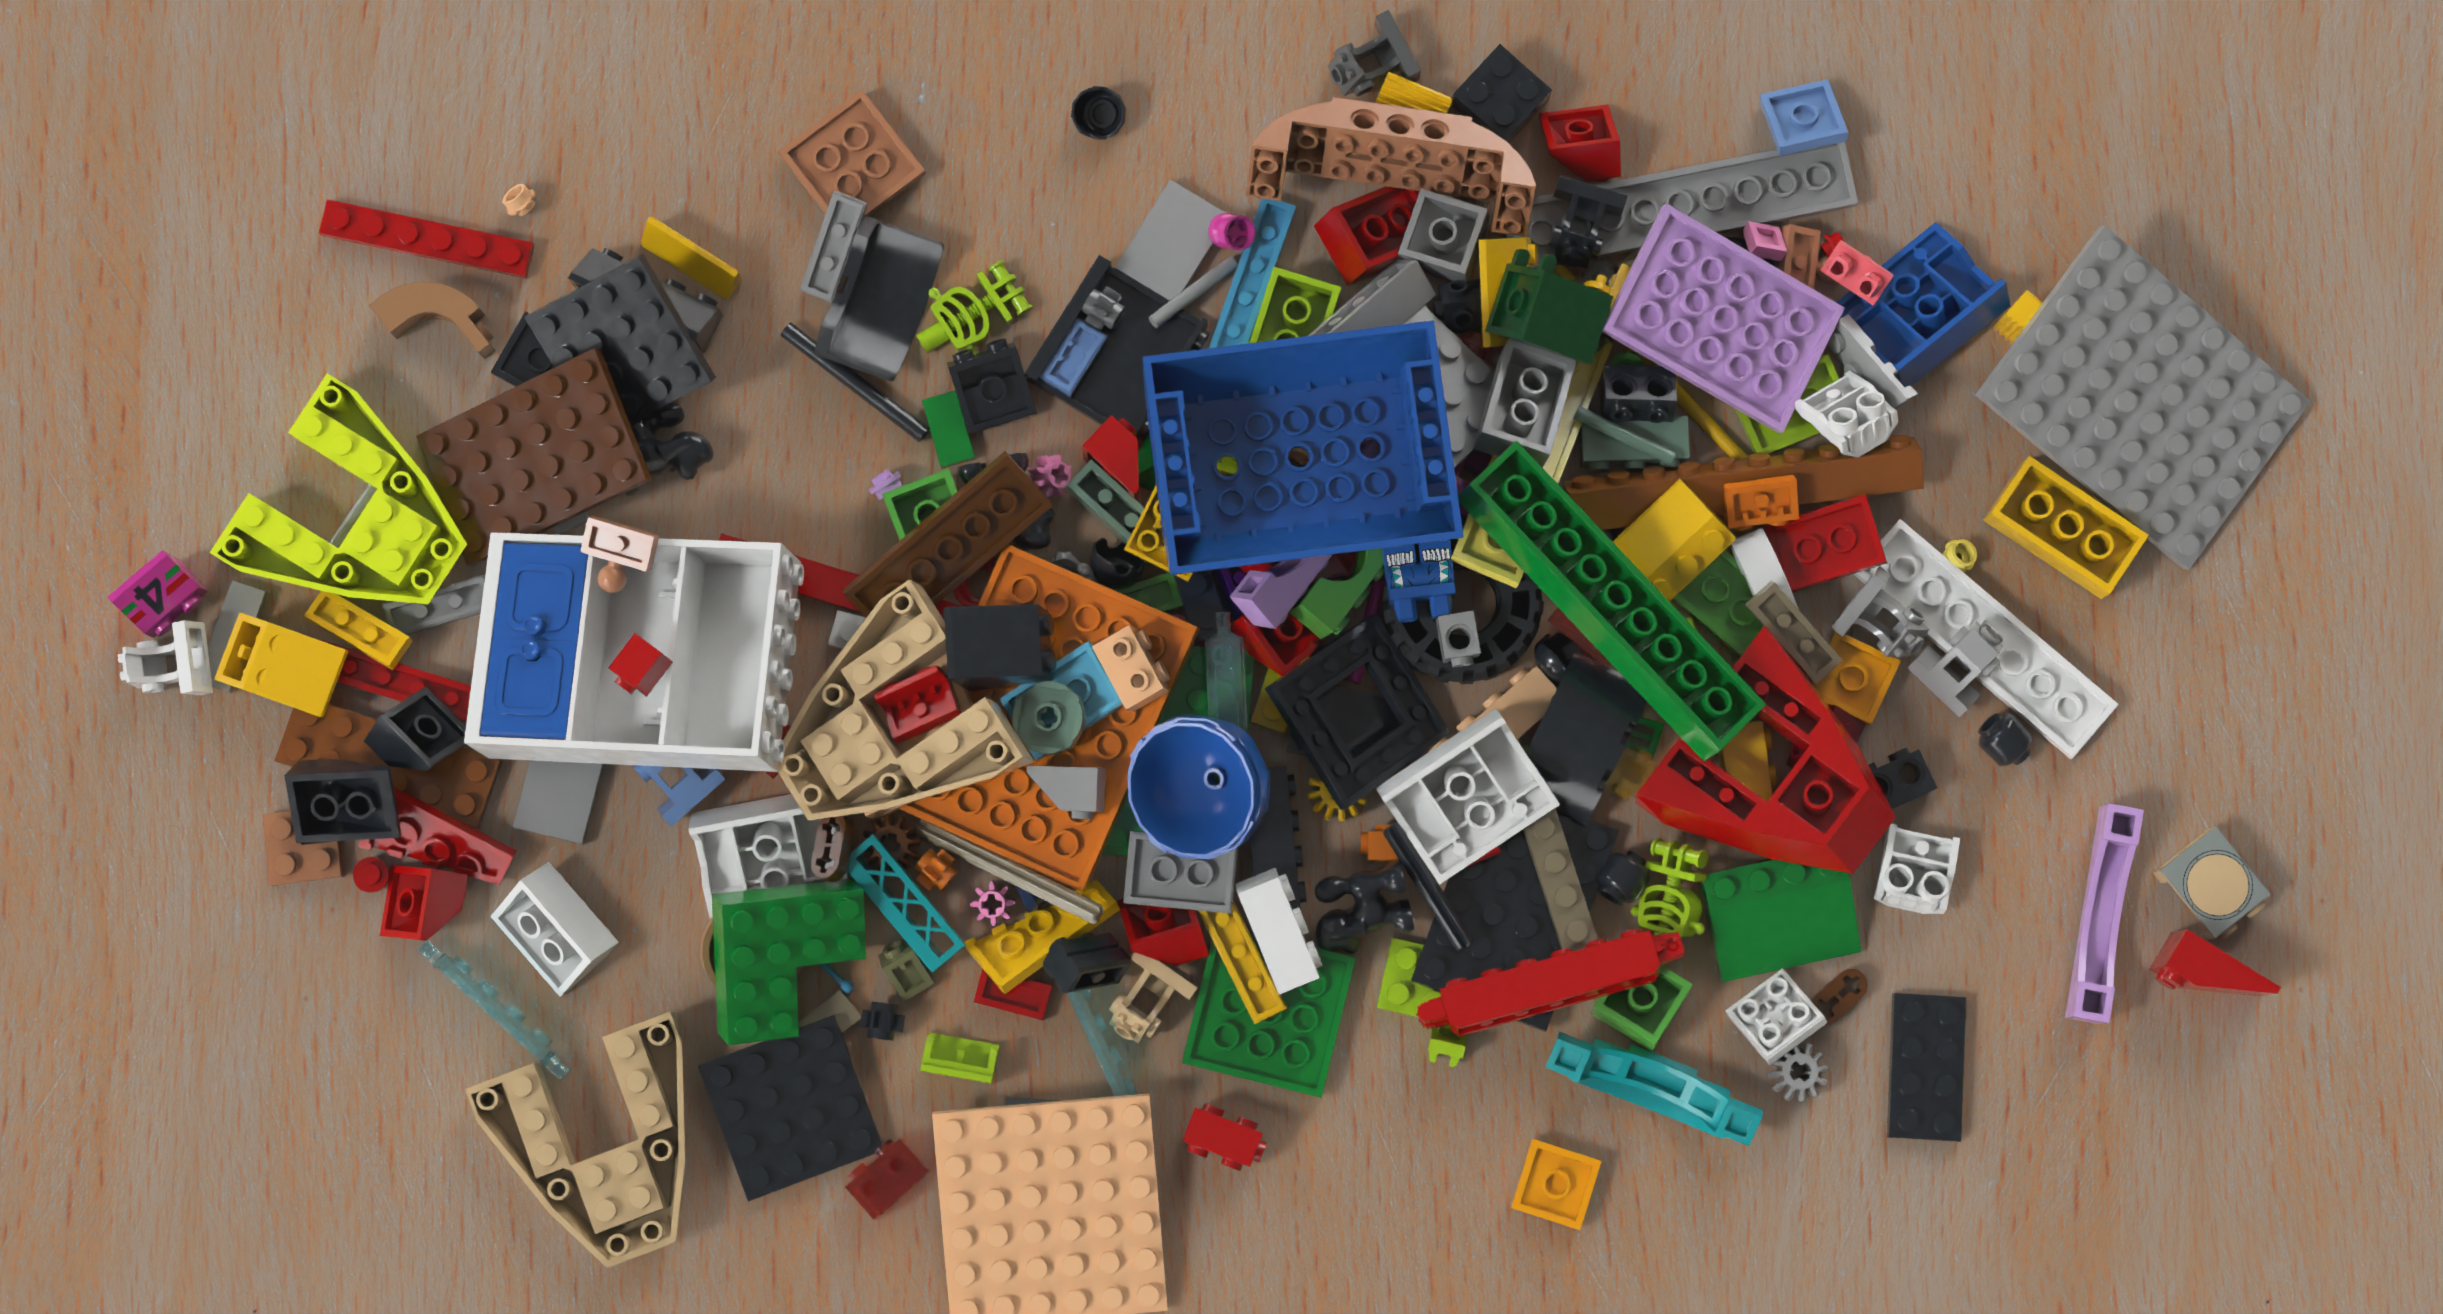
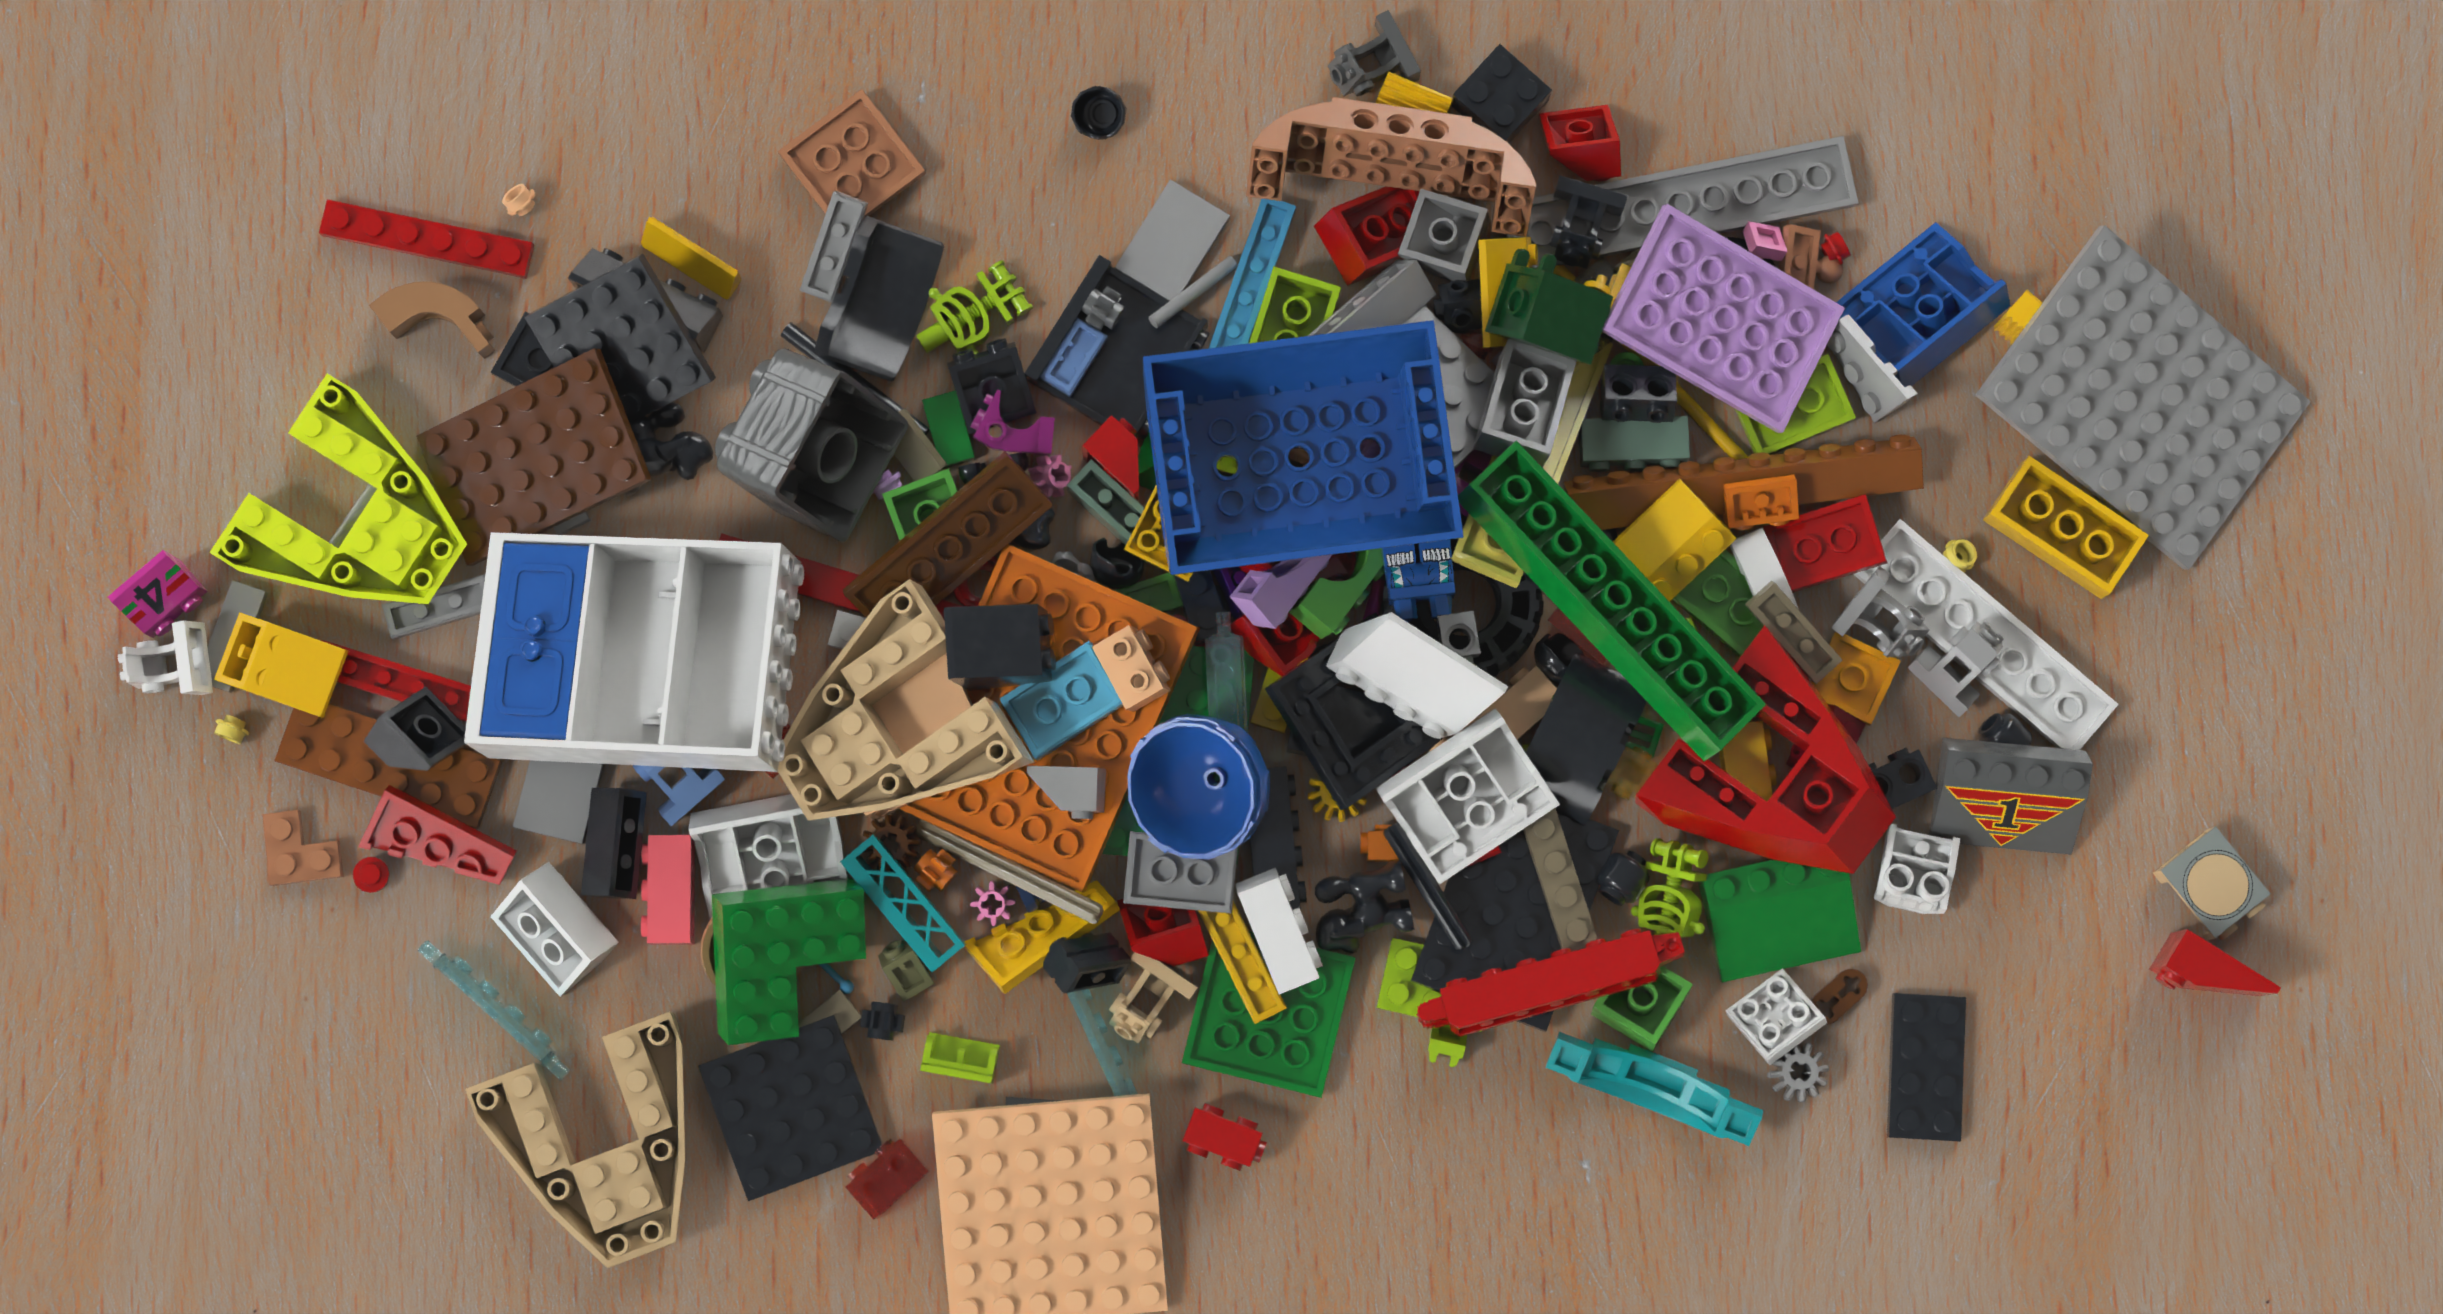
(231, 729): none -> light yellow plate
(341, 801): black slope -> none
(358, 628): yellow plate -> none
(421, 901): red slope -> none
(613, 843): none -> black brick
(621, 547): plate -> none
(639, 666): red brick -> none
(669, 890): none -> coral brick
(810, 443): none -> dark grey brick
(832, 847): reddish brown beam -> none
(917, 452): none -> dark tan tile
(918, 703): red bracket -> none
(1025, 999): red tile -> none
(1033, 440): none -> magenta tile
(1063, 733): sand green plate -> none
(1240, 231): dark pink wheel -> none
(1413, 675): none -> white slope
(1555, 1184): light orange plate -> none
(1624, 435): sand green bar -> none
(1803, 117): medium blue plate -> none
(1850, 414): white slope -> none
(1857, 272): coral hips -> none
(2010, 795): none -> dark grey slope
(2094, 961): lavender arch -> none

